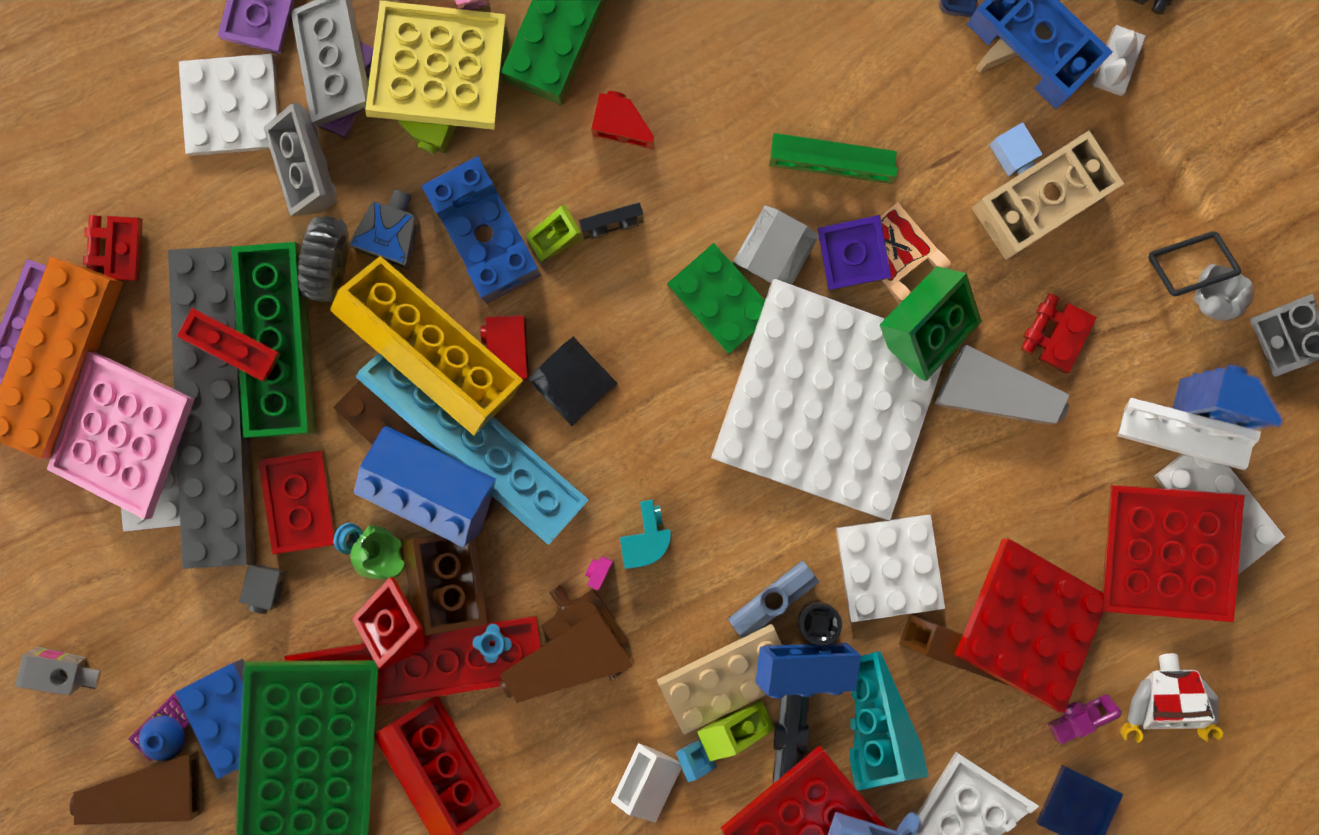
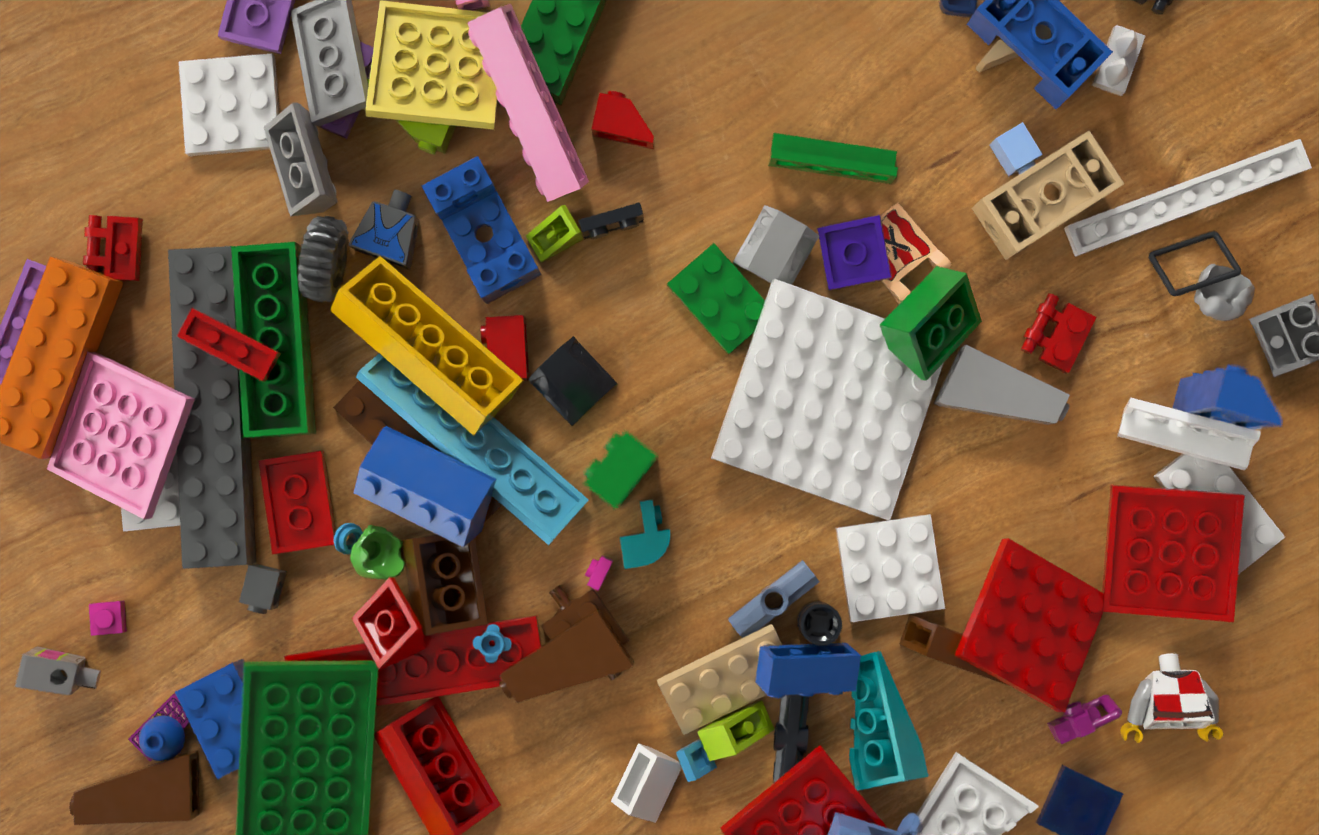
(107, 618): none -> dark pink plate
(527, 102): none -> bright pink brick
(620, 468): none -> green brick
(1187, 197): none -> white plate

